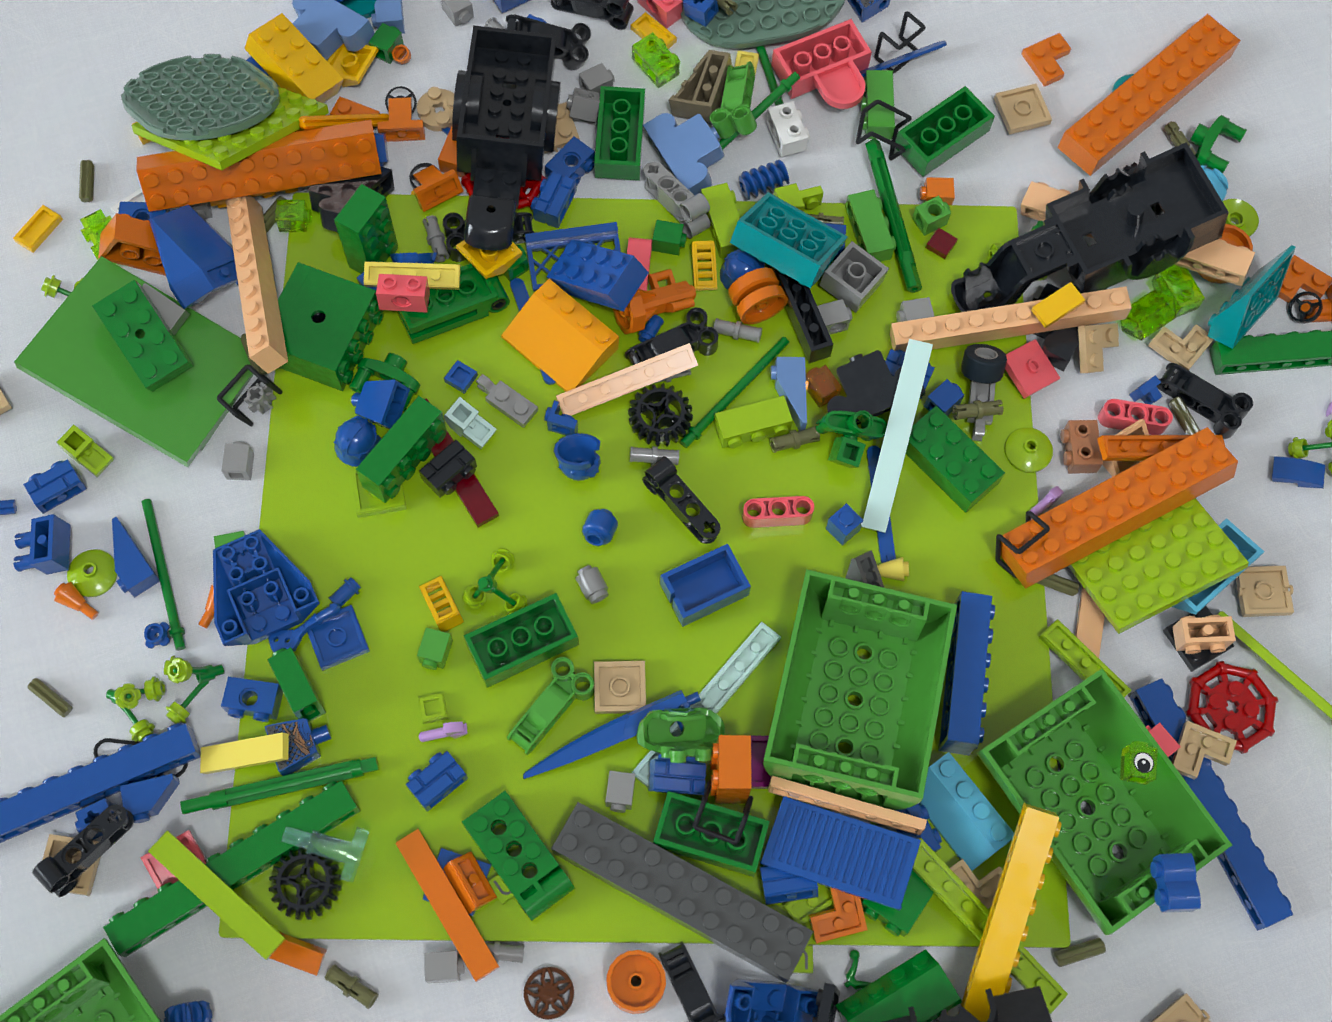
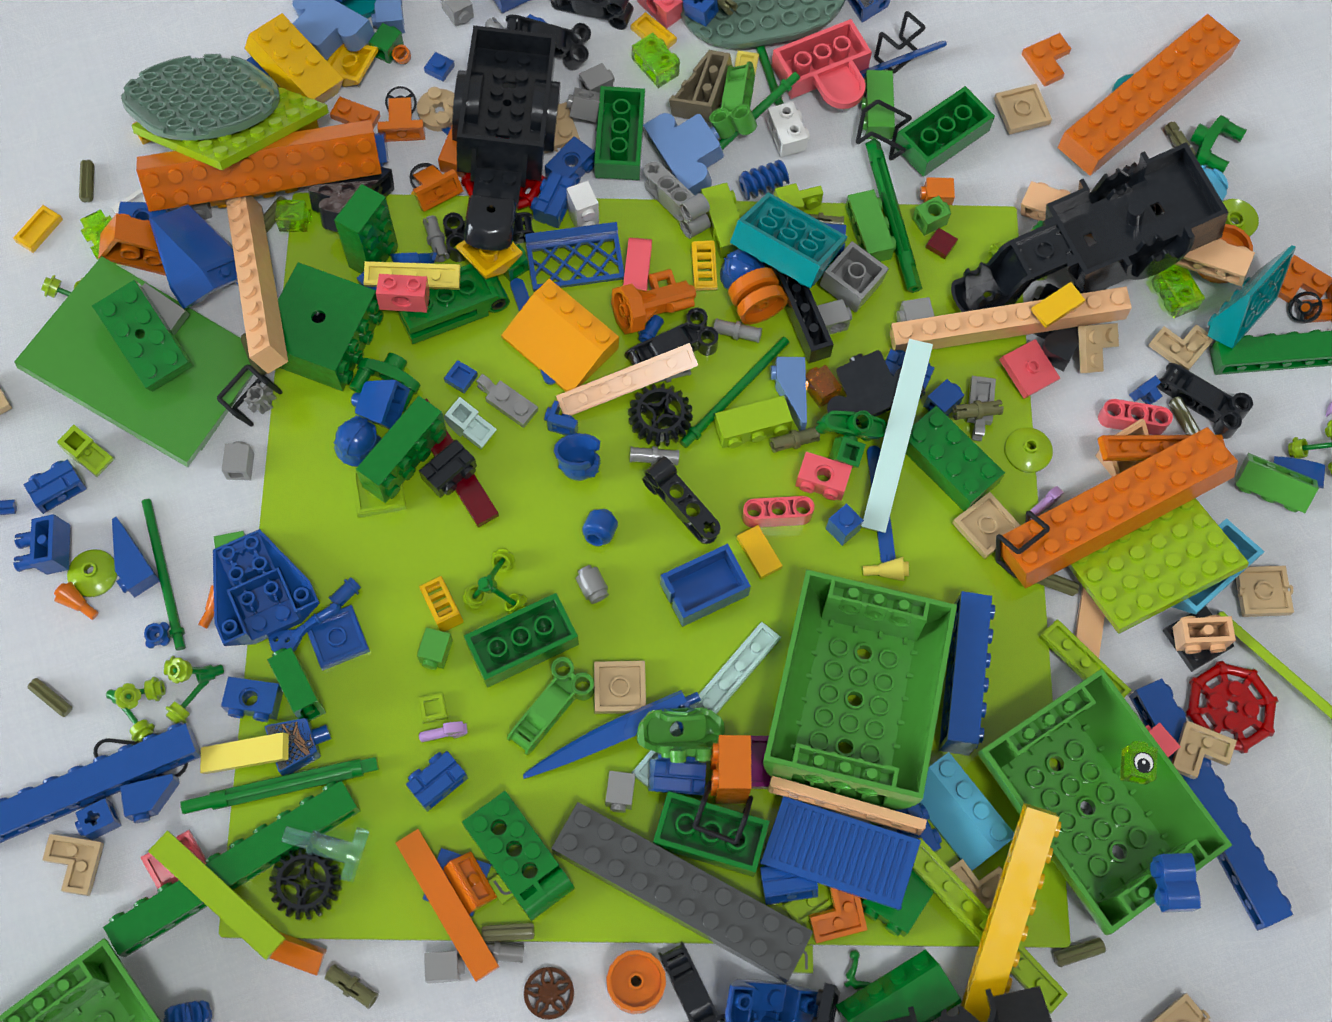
(60, 874): black piece -> none
(313, 122): light orange axle -> none
(439, 66): none -> blue plate
(508, 932): none -> olive axle
(582, 205): none -> white brick
(598, 274): blue brick -> none
(668, 237): green brick -> none
(759, 552): none -> yellow tile
(835, 471): none -> coral brick
(864, 570): dark grey slope -> none
(983, 363): black wheel -> none
(984, 522): none -> tan plate
(1081, 446): nougat brick -> none
(1149, 315): clear neon green brick -> none
(1276, 483): none -> bright green brick

